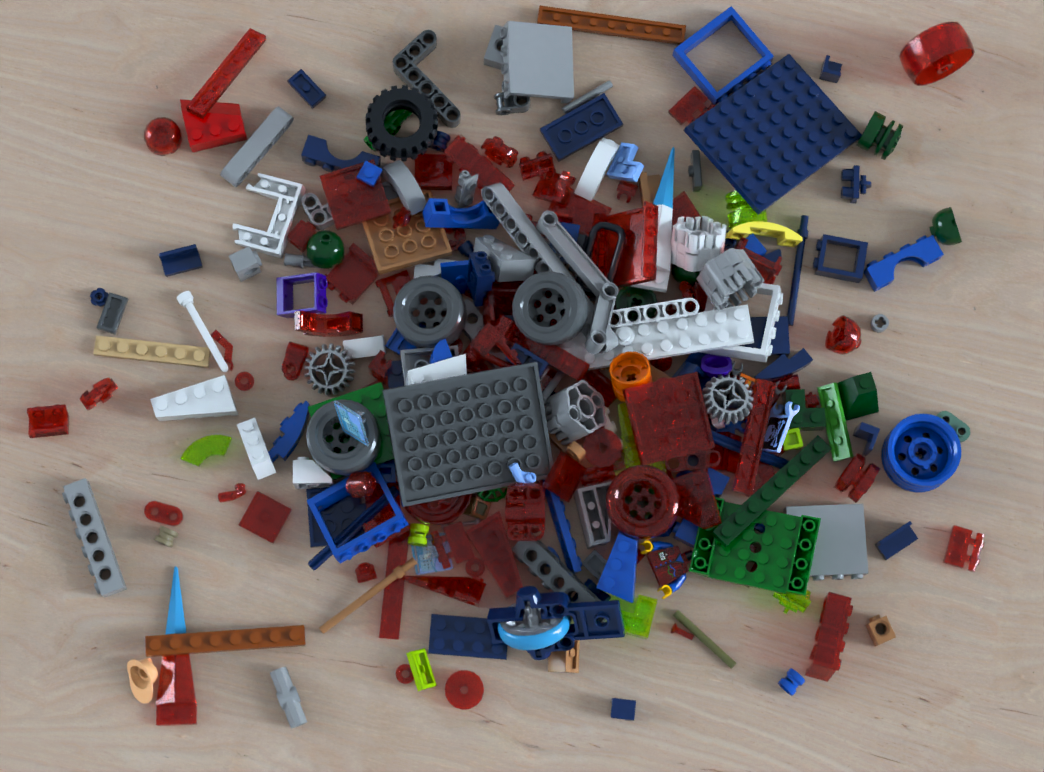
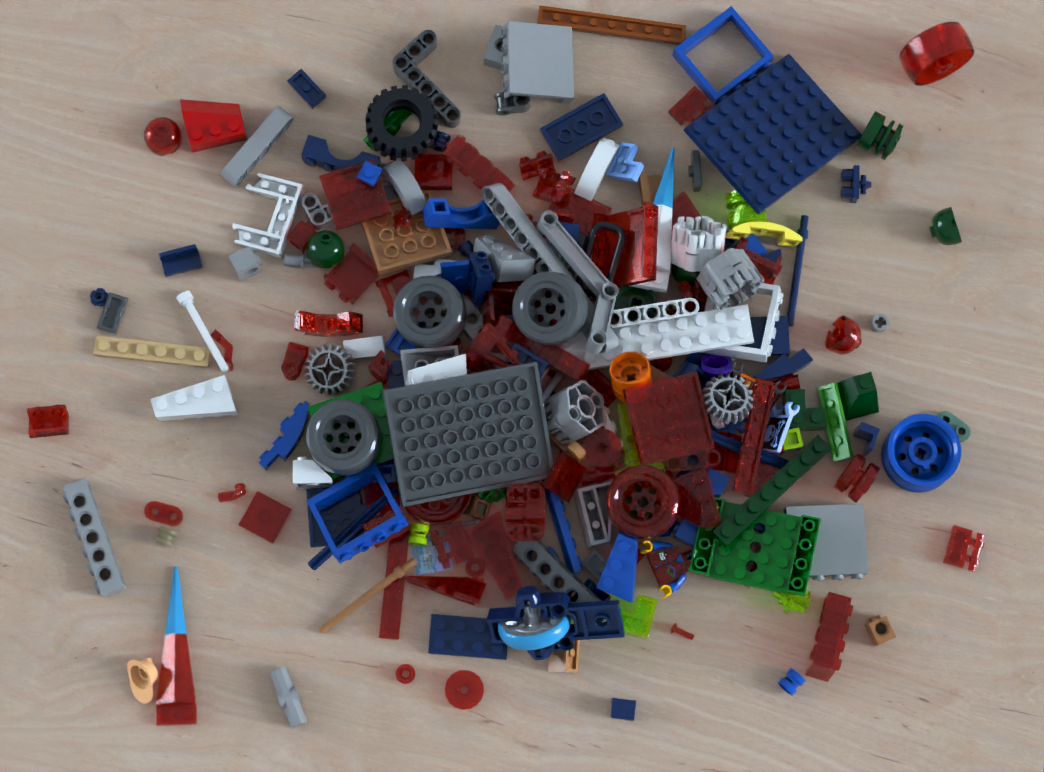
(100, 393): clear red plate -> none
(206, 447): clear neon green tile -> none
(225, 641): dark orange plate -> none
(226, 73): clear red plate -> none
(244, 387): clear red plate -> none
(256, 448): white arch -> none
(285, 293): dark purple window -> none
(352, 422): piece -> none
(361, 484): clear red head -> none
(365, 572): clear red plate -> none
(420, 670): lime tile -> none
(440, 352): blue brick -> none
(466, 189): light grey hinge -> none
(499, 152): clear red plate -> none
(521, 476): light blue arm -> none
(588, 96): light grey bar -> none
(625, 335): white plate -> none
(626, 188): clear red tile -> none
(704, 639): olive bar -> none
(811, 400): clear red plate -> none
(830, 70): dark blue panel -> none
(856, 275): dark blue window -> none
(896, 541): dark blue panel -> none
(923, 252): blue arch -> none

